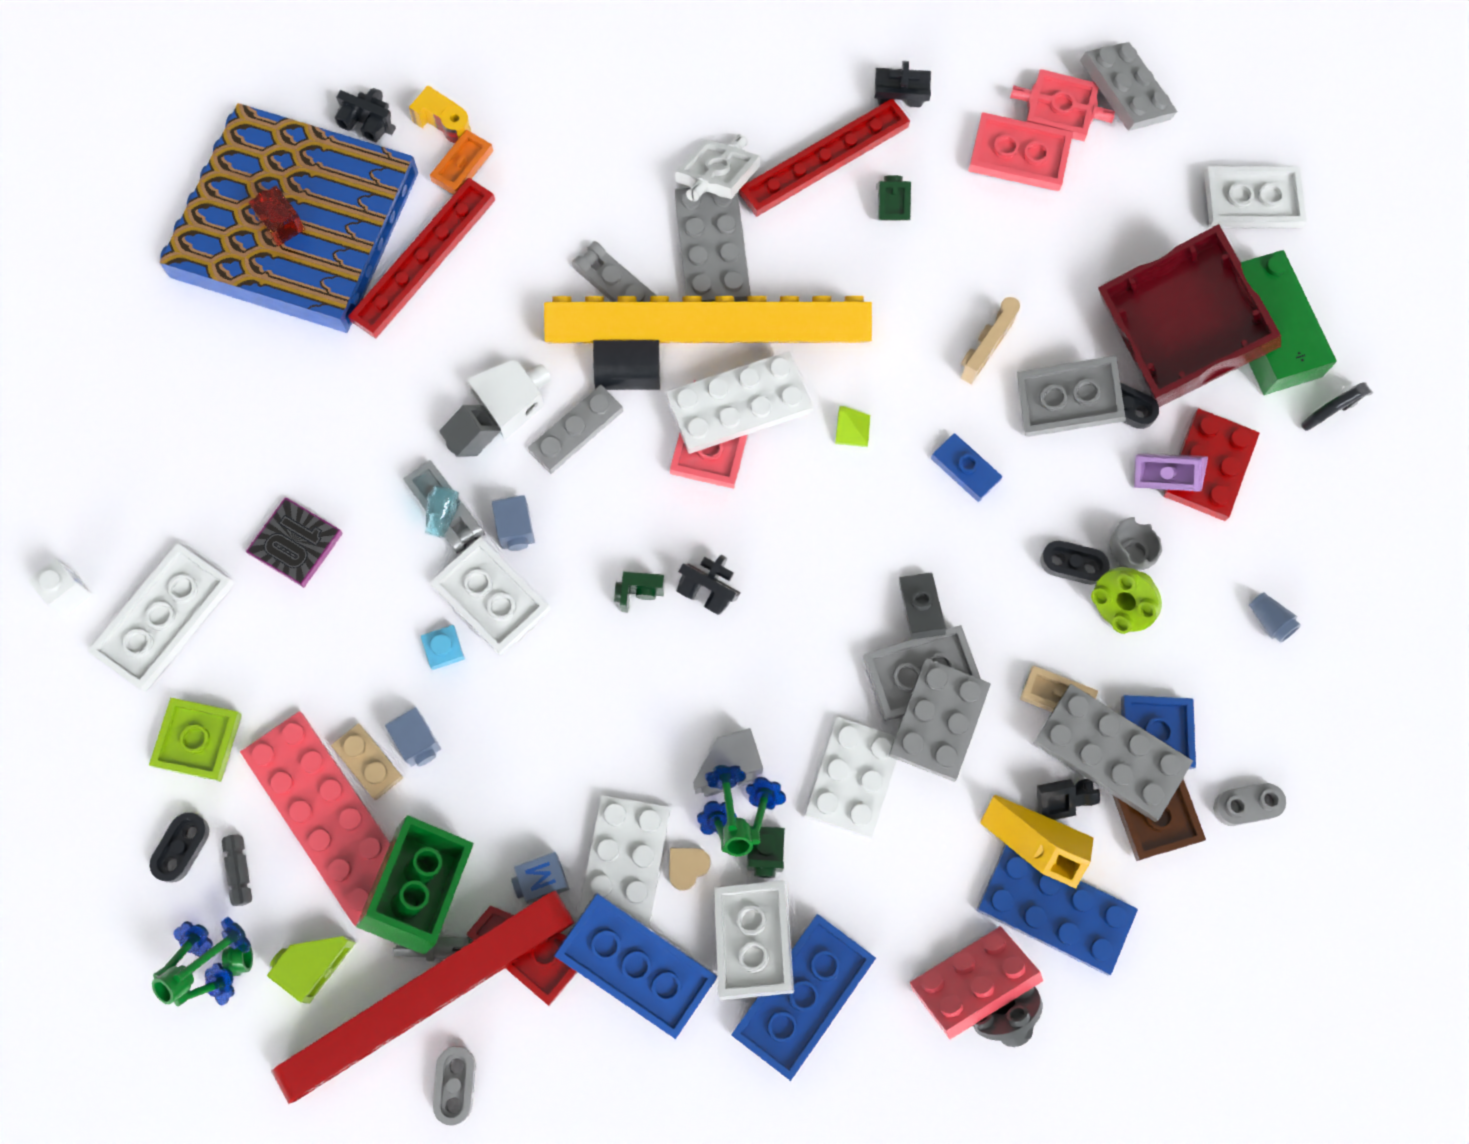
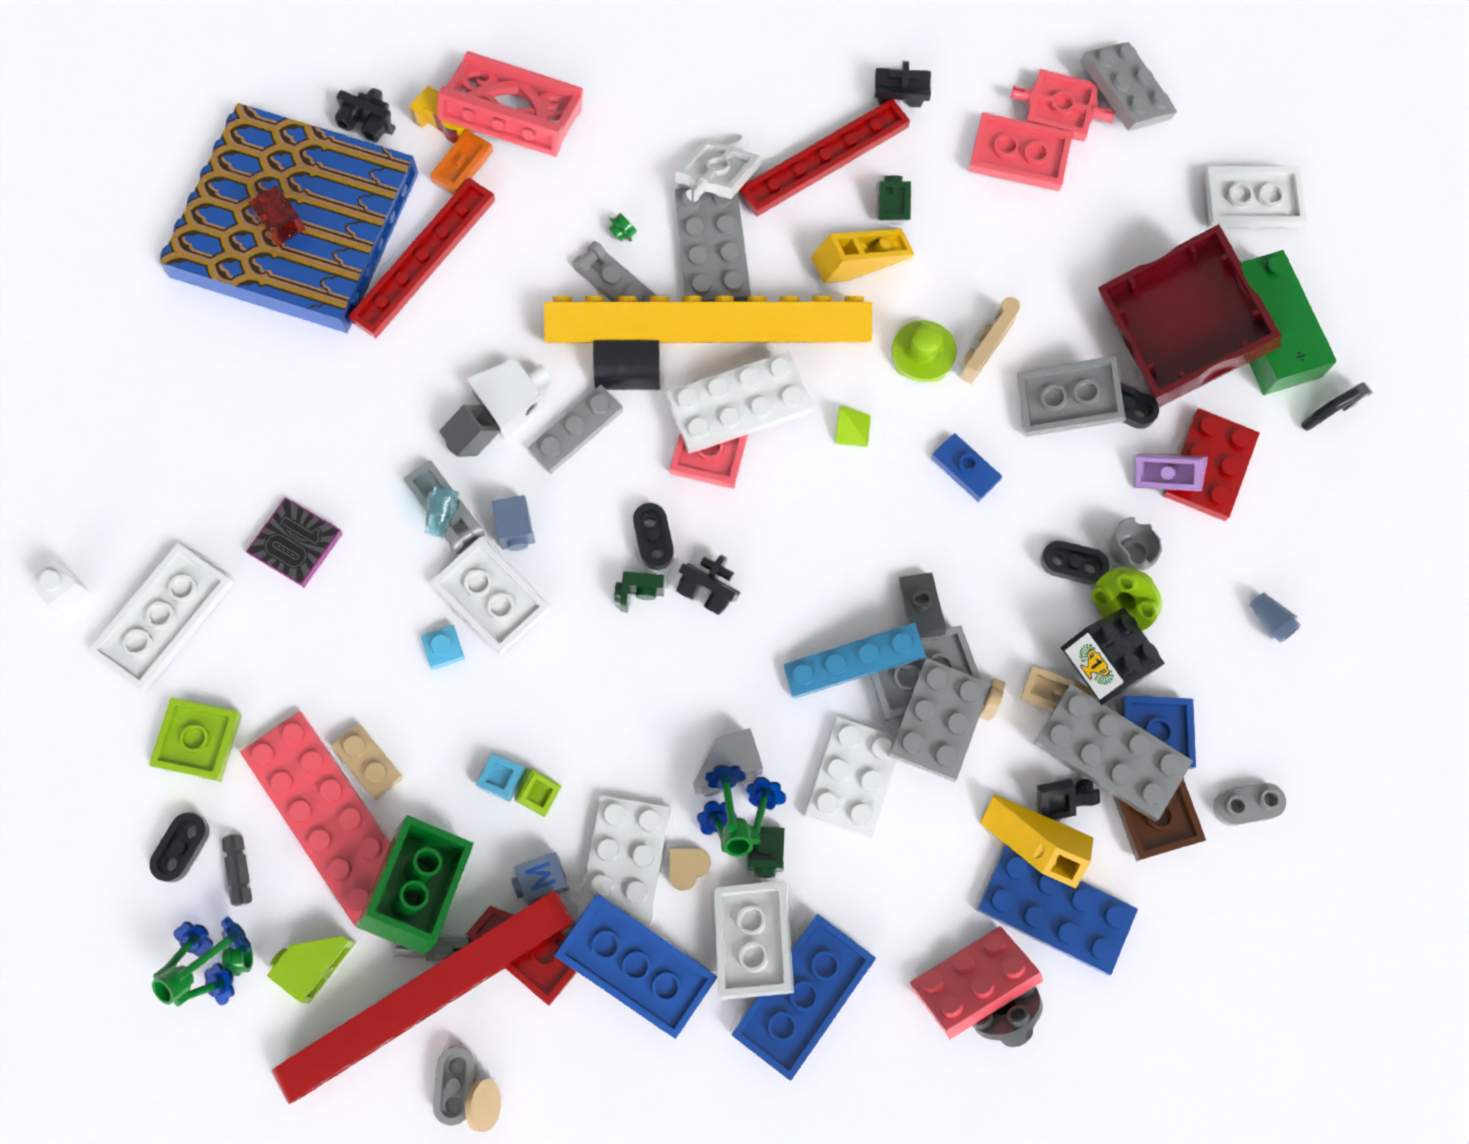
(413, 738): sand blue brick -> none
(482, 1105): none -> tan piece
(500, 777): none -> medium azure plate
(521, 126): none -> coral fence
(536, 792): none -> lime slope
(622, 228): none -> green plate
(653, 537): none -> black plate
(854, 660): none -> dark azure plate
(860, 253): none -> yellow slope
(923, 351): none -> lime plate
(993, 699): none -> tan tile
(1112, 655): none -> black brick

